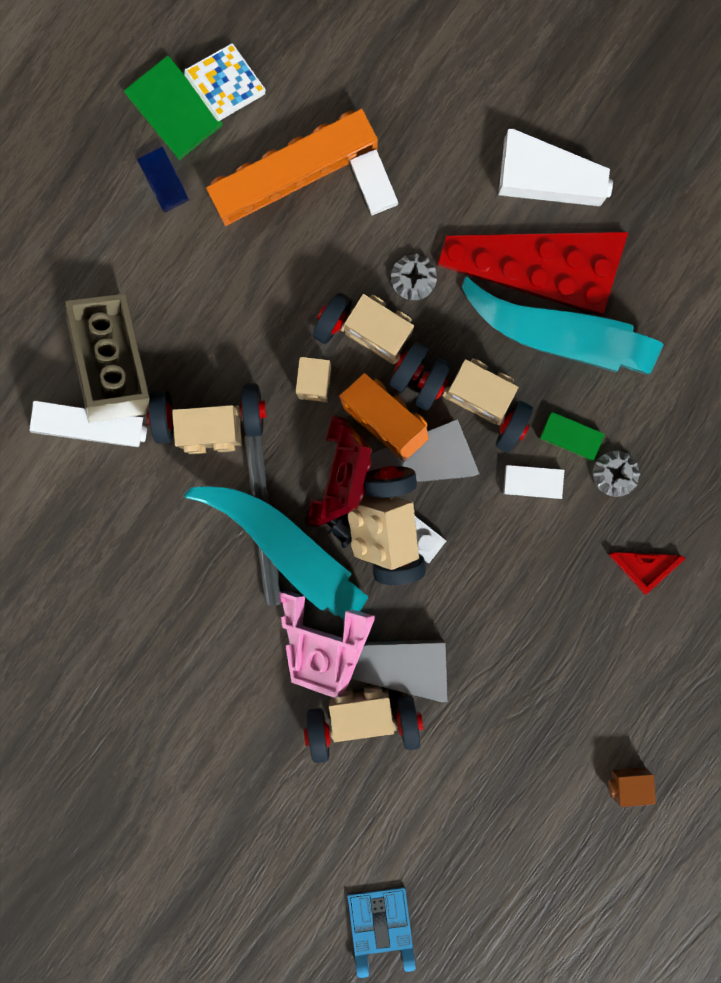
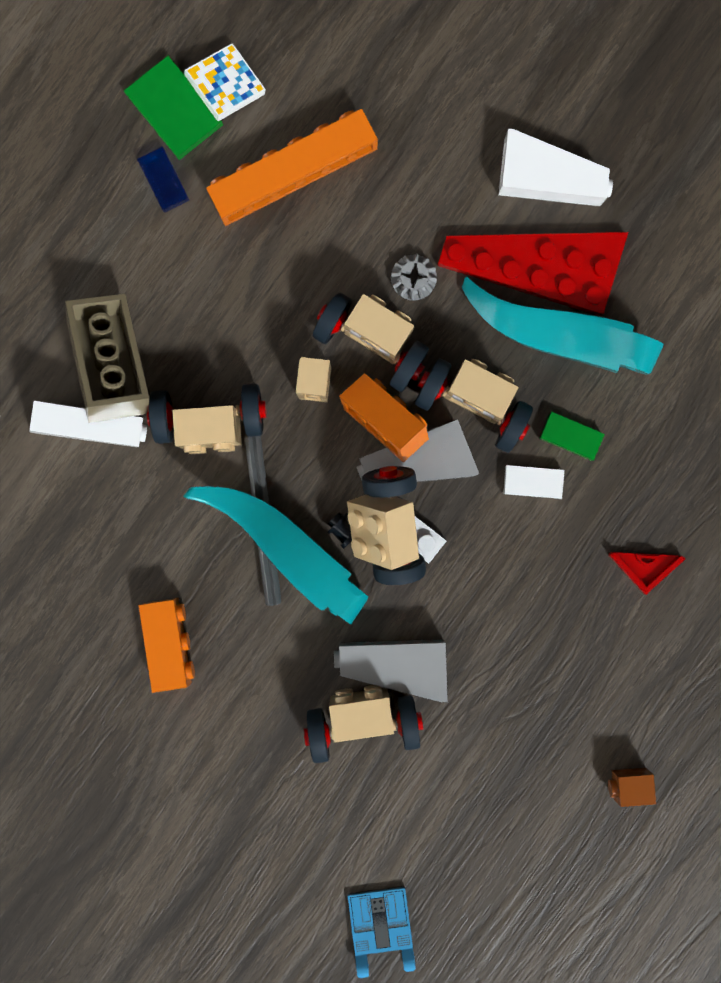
(166, 644): none -> orange brick
(318, 658): bright pink wing -> none
(346, 476): dark red wing -> none
(373, 182): white tile -> none
(603, 476): light grey gear -> none

